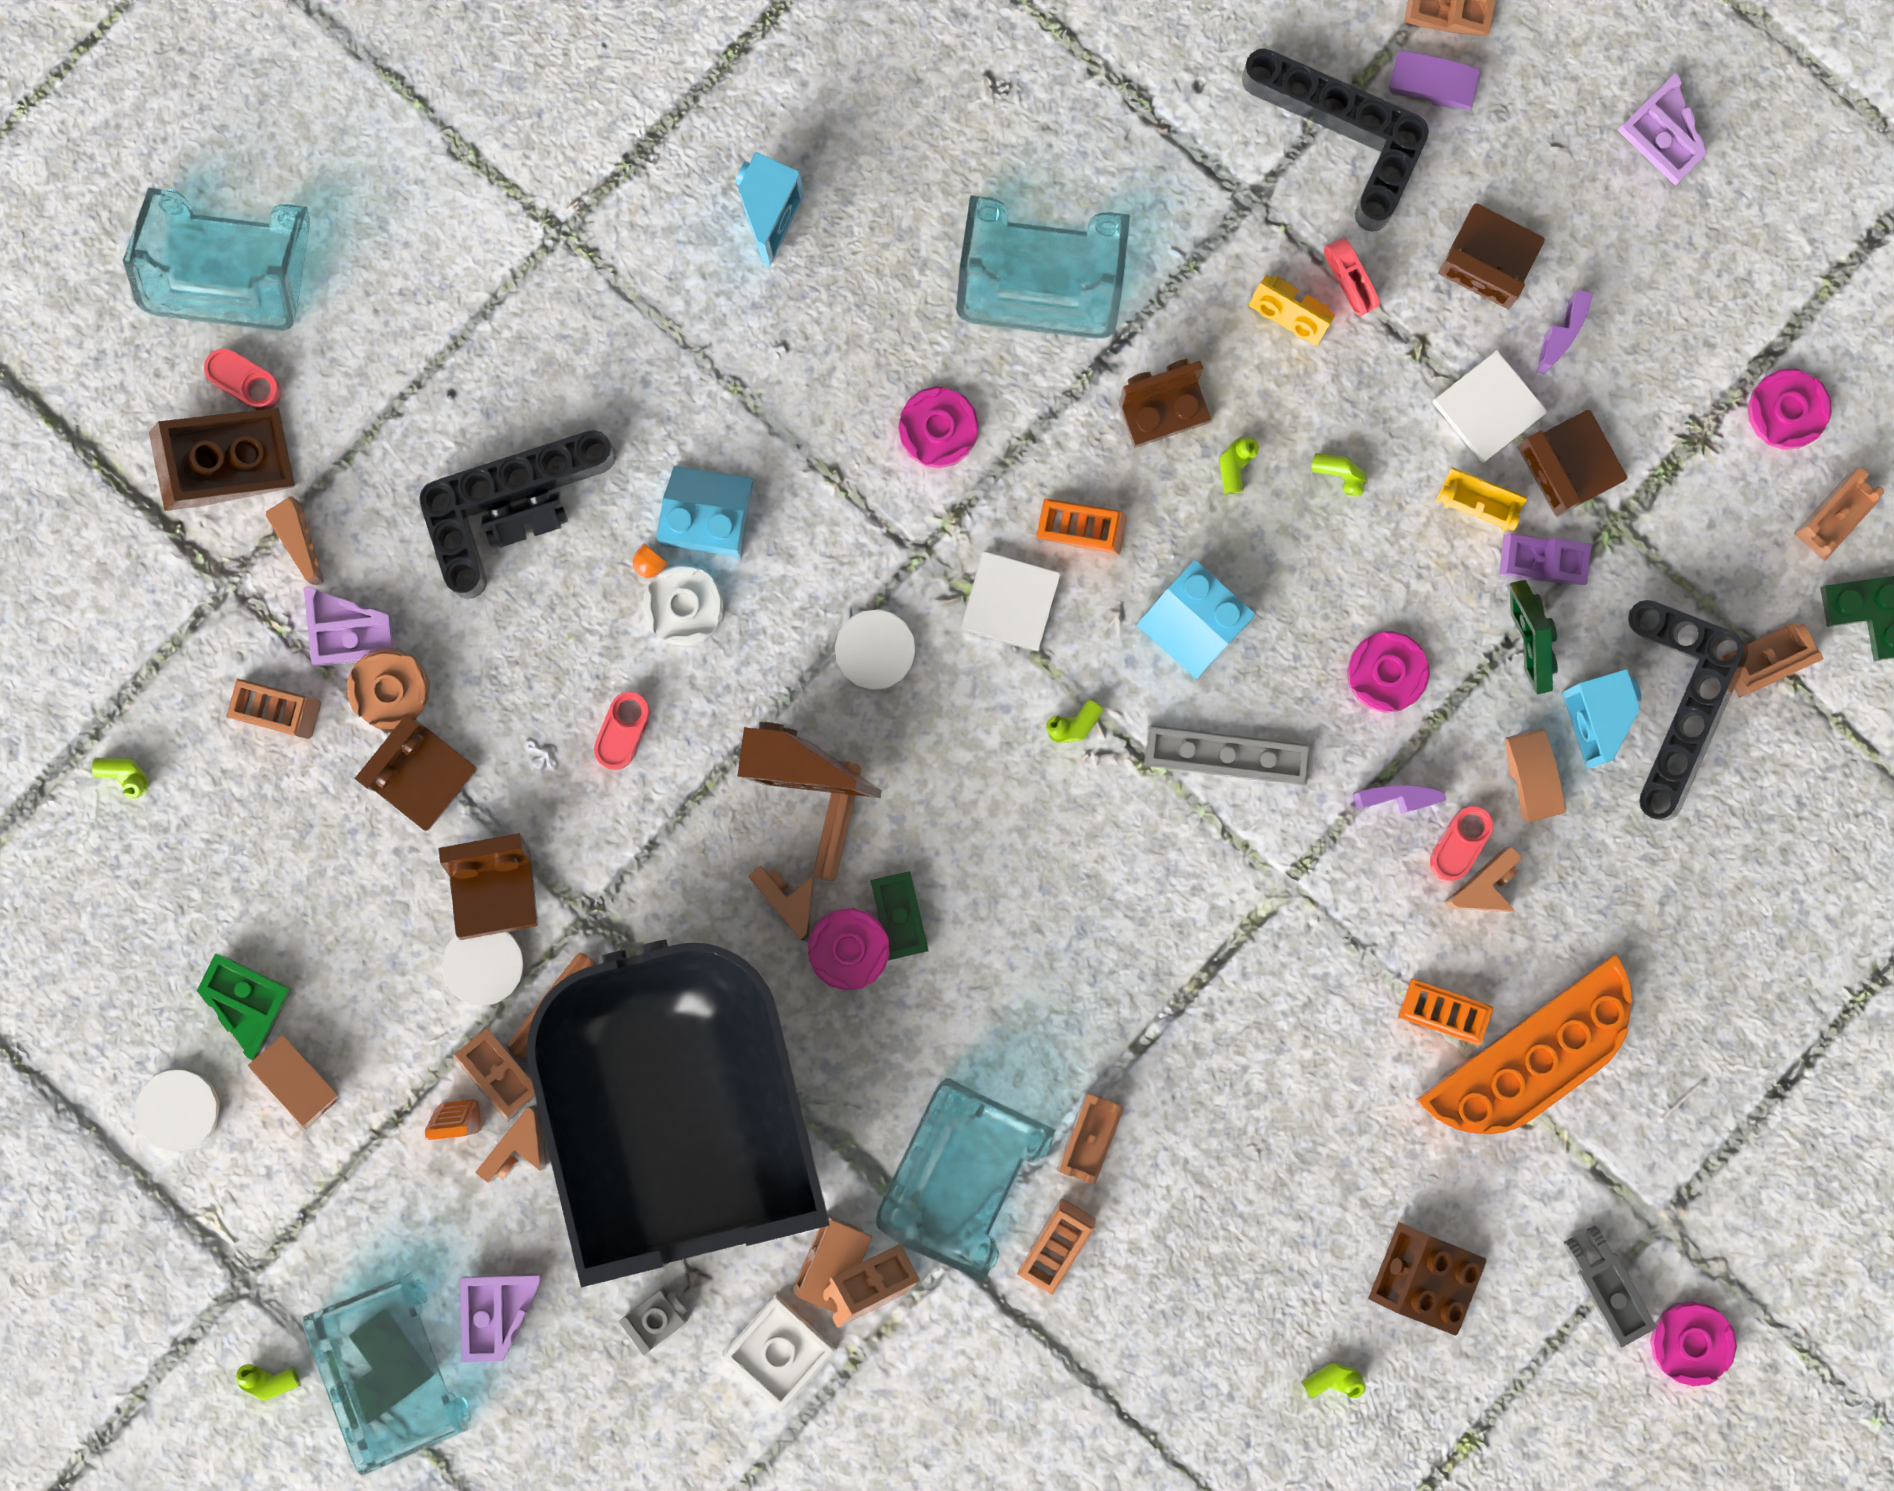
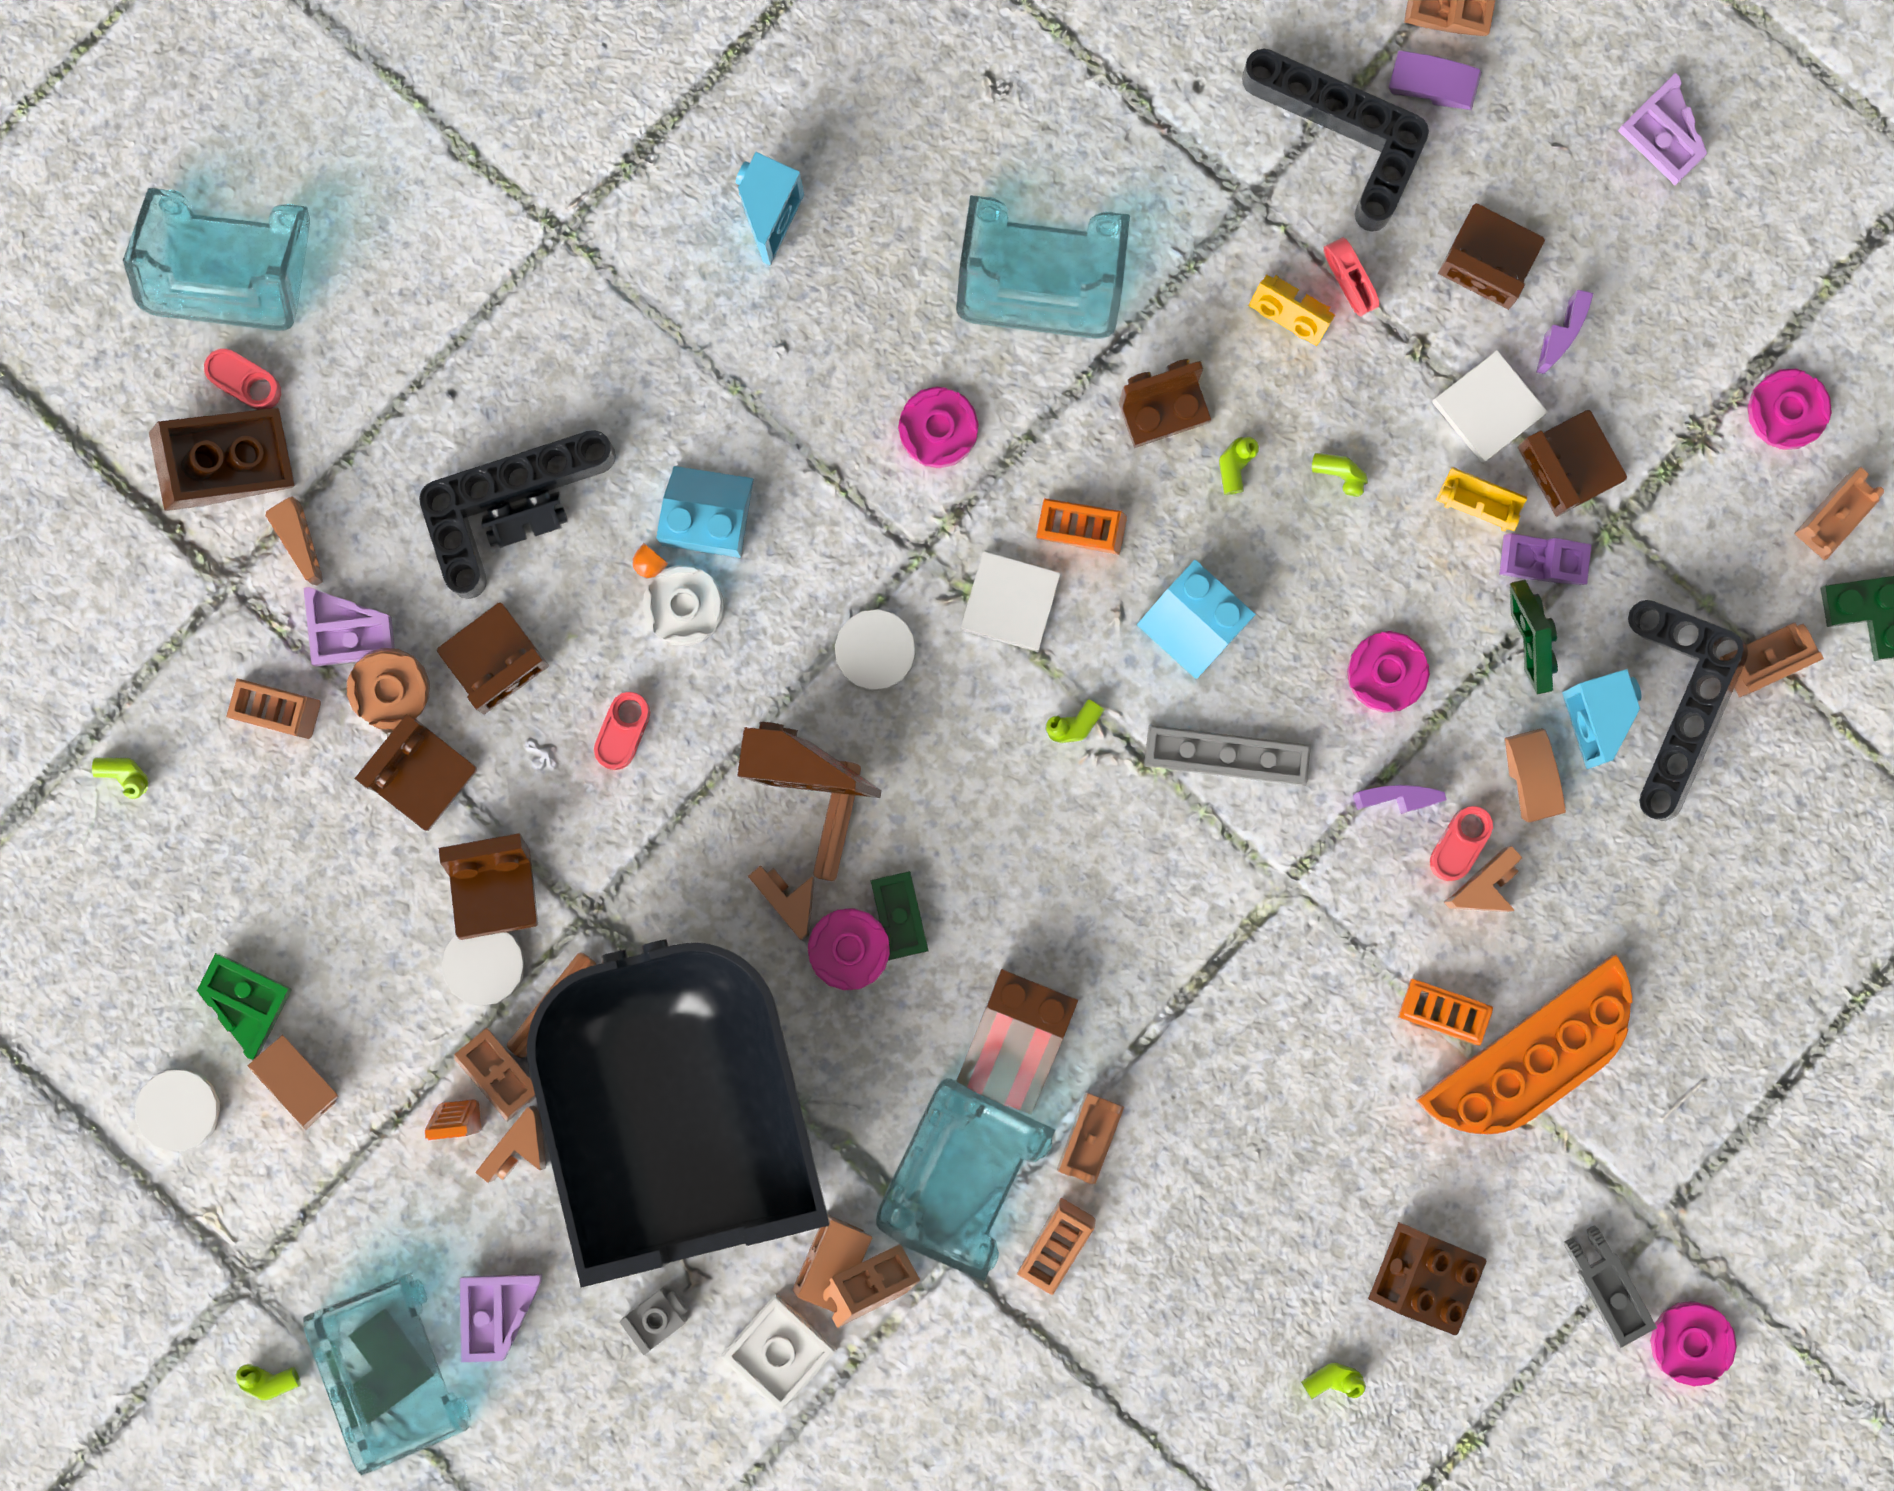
(492, 658): none -> reddish brown bracket
(1017, 1041): none -> slope

